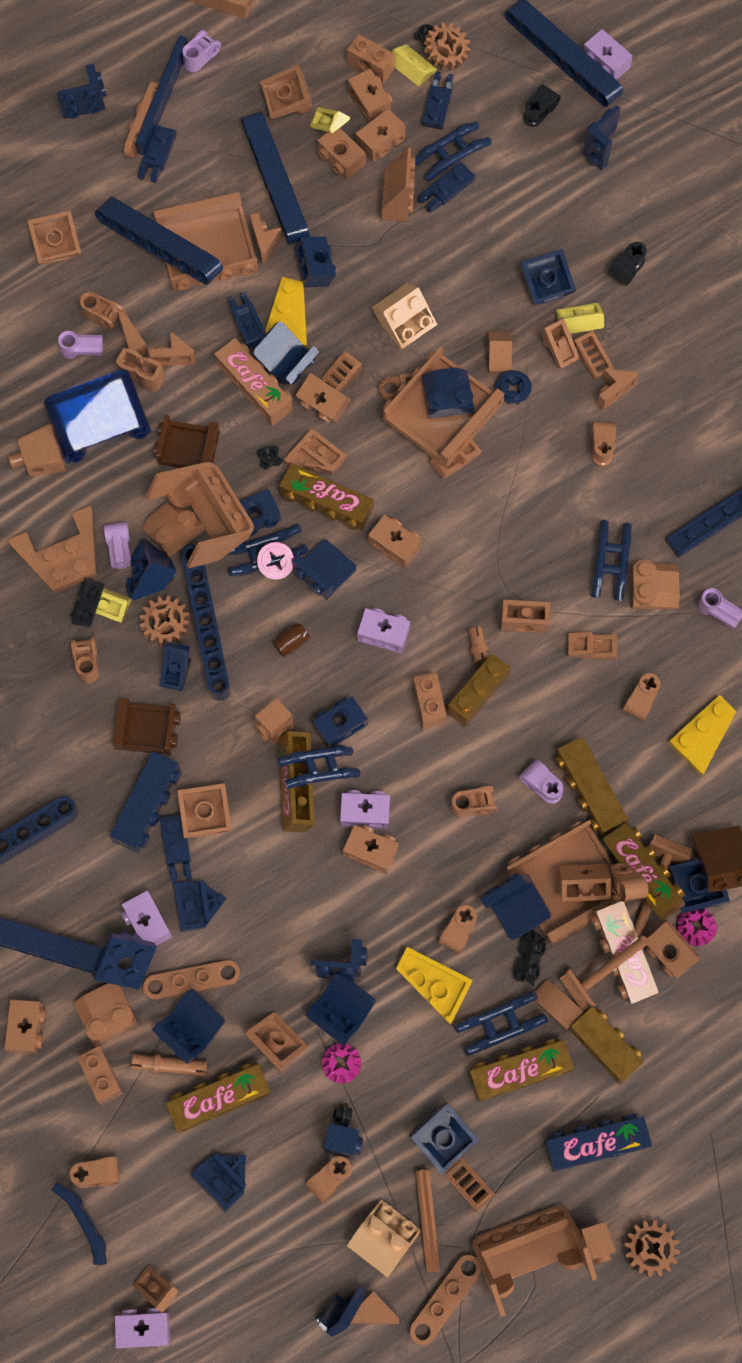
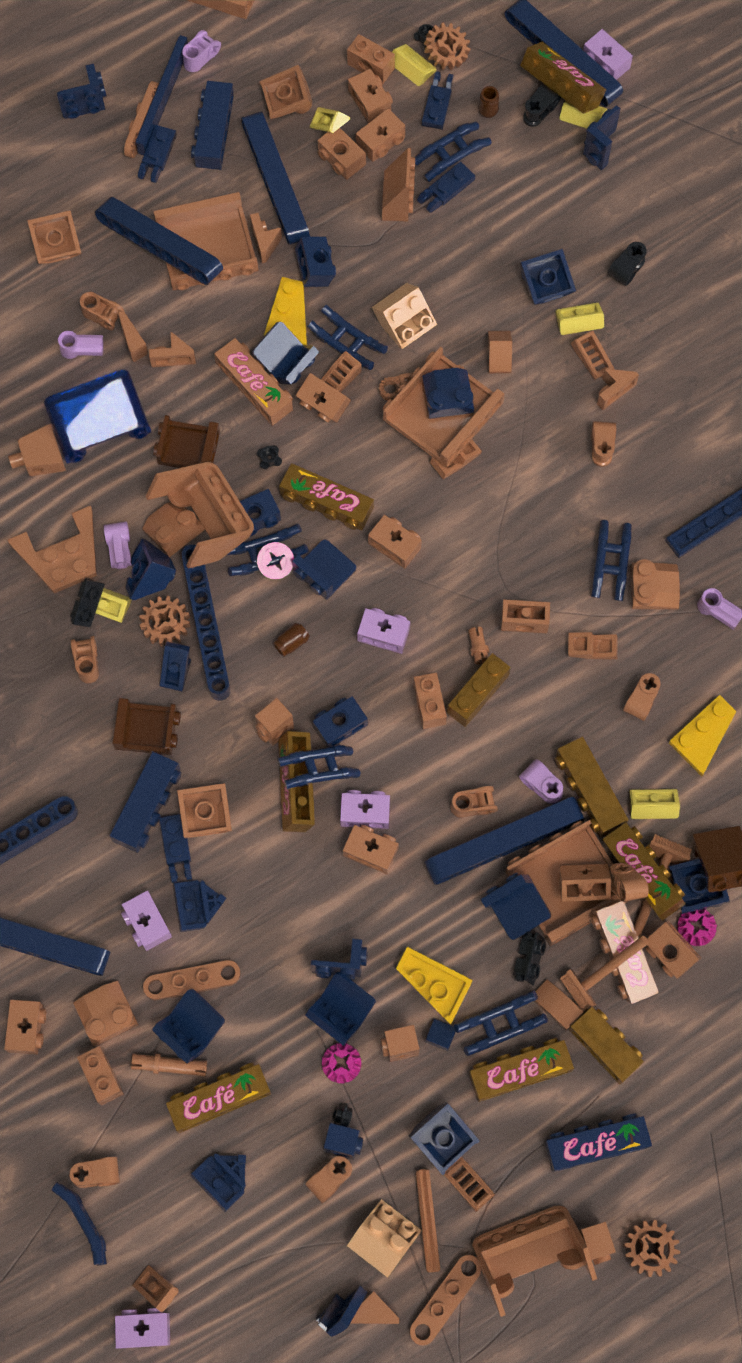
(117, 948): dark blue piece -> none
(142, 370): nougat brick -> none
(213, 125): none -> dark blue brick
(247, 320): dark blue hinge -> none
(276, 1041): nougat slope -> none
(316, 454): nougat wing -> none
(344, 326): none -> dark blue piece
(400, 1043): none -> nougat brick
(440, 1035): none -> dark blue slope
(457, 932): nougat piece -> none
(489, 102): none -> reddish brown piece
(504, 840): none -> dark blue beam
(514, 378): dark blue gear -> none
(560, 342): nougat slope -> none
(563, 77): none -> pearl gold brick
(574, 116): none -> light yellow slope
(654, 804): none -> light yellow slope

